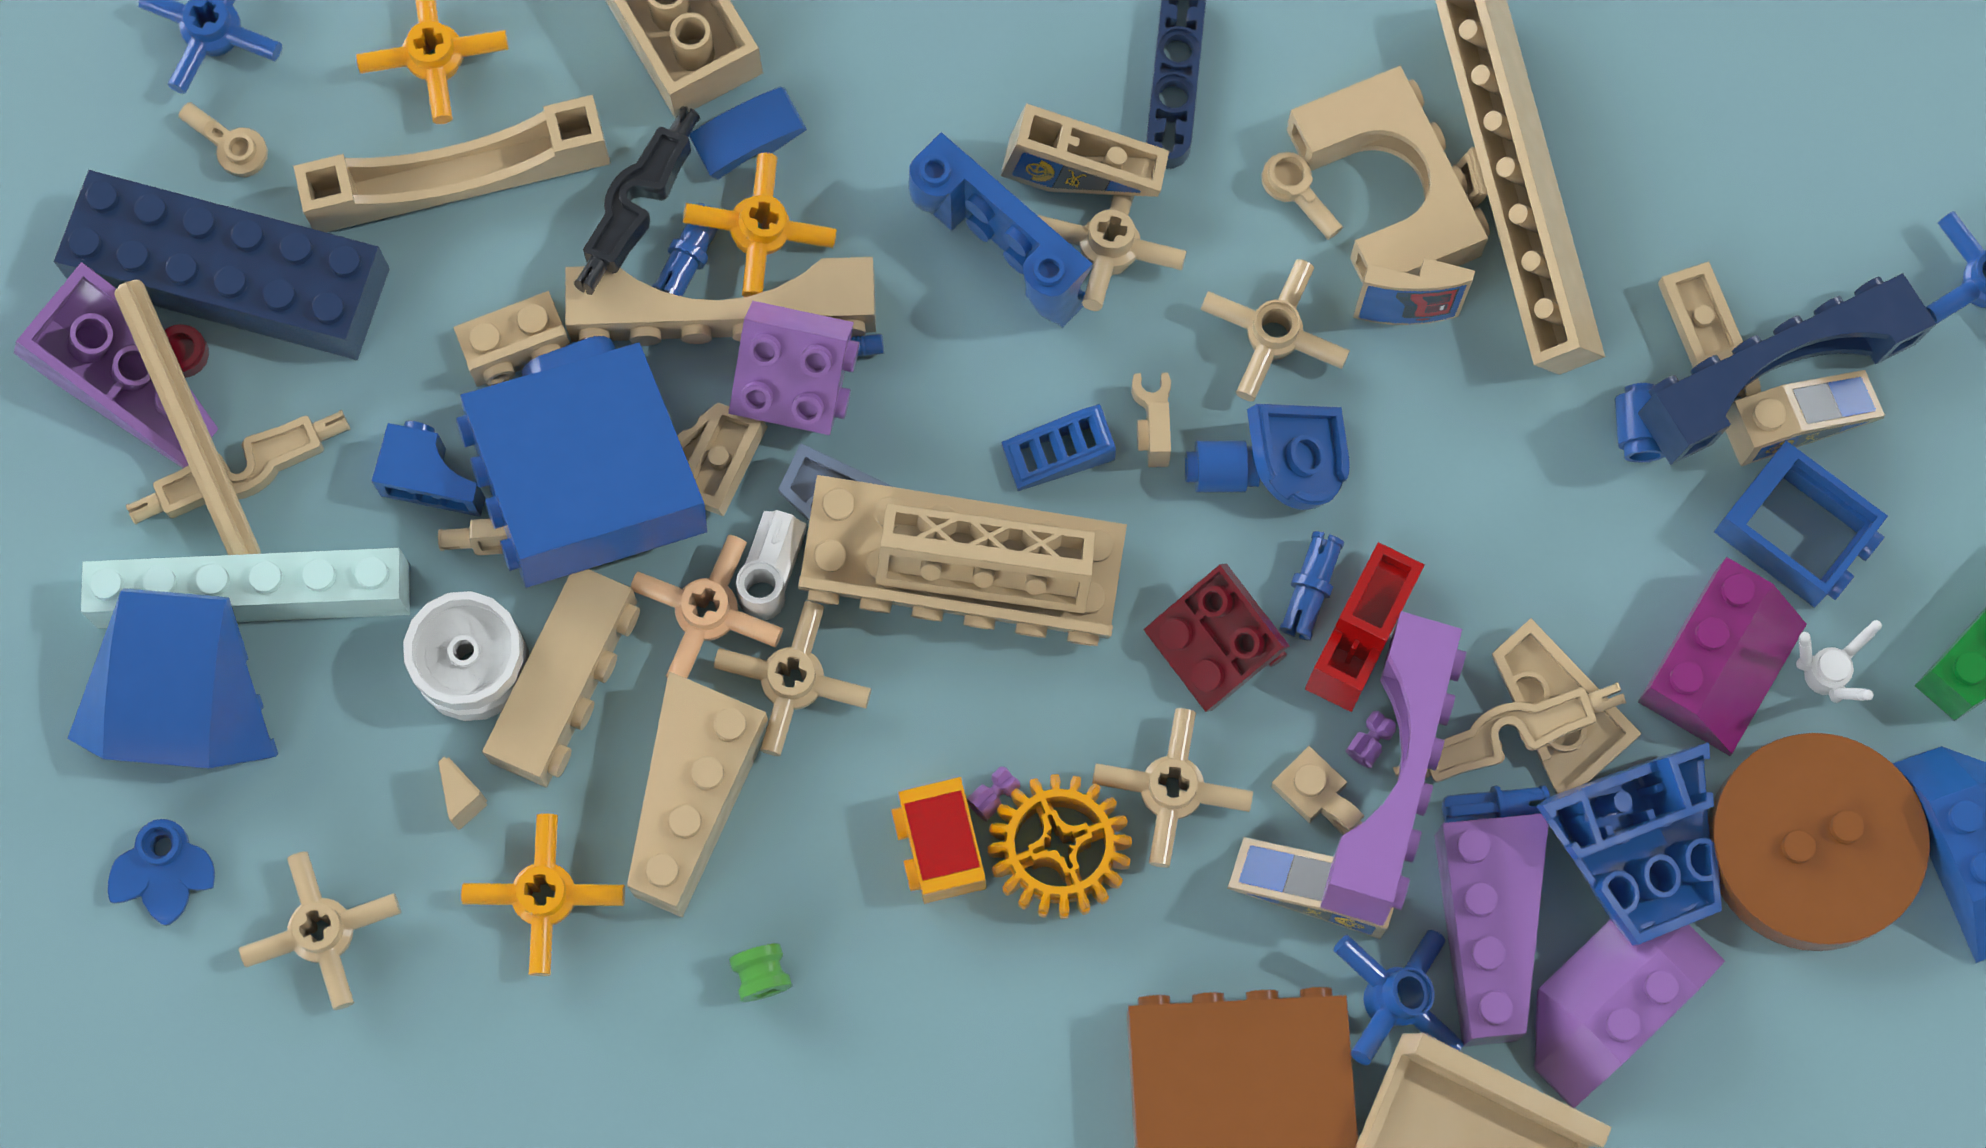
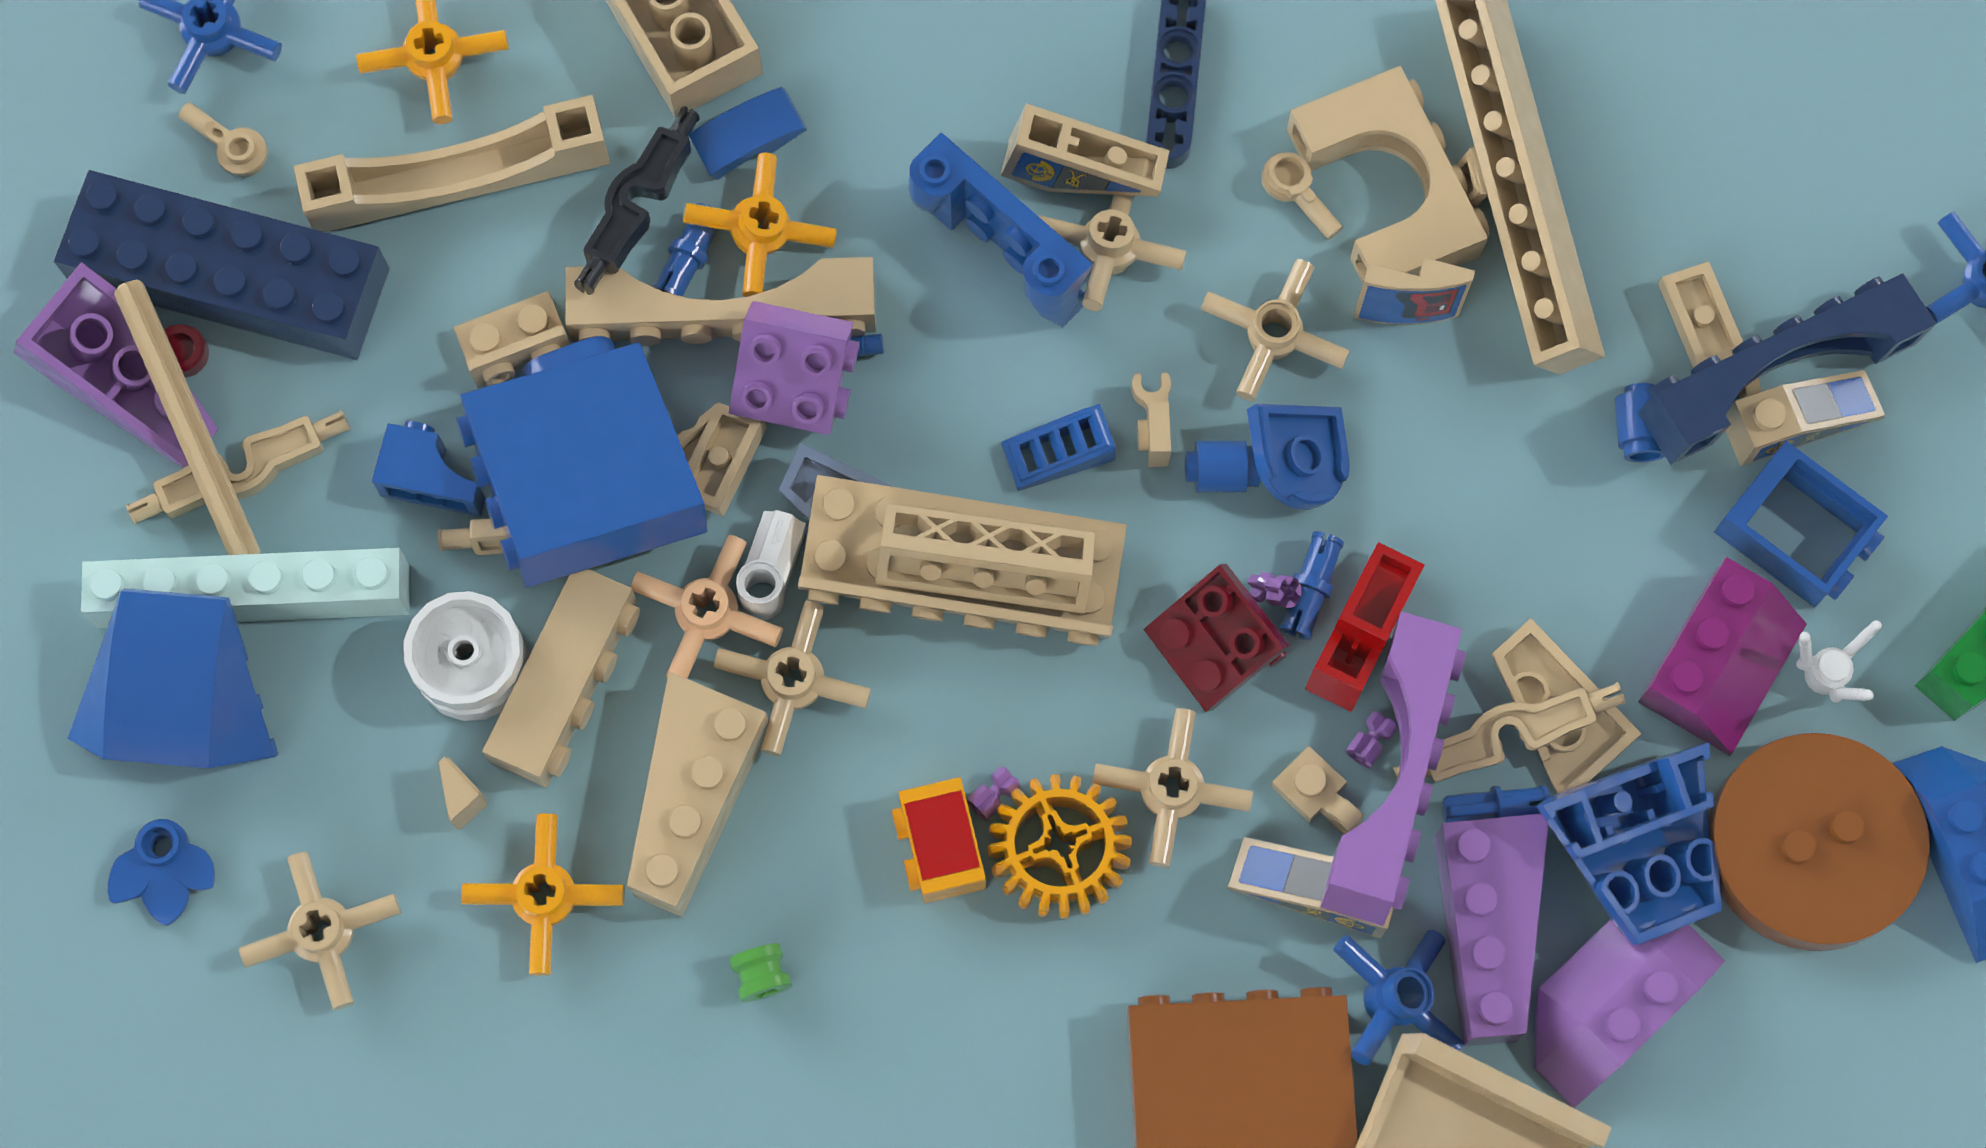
(1278, 591): none -> medium lavender piece

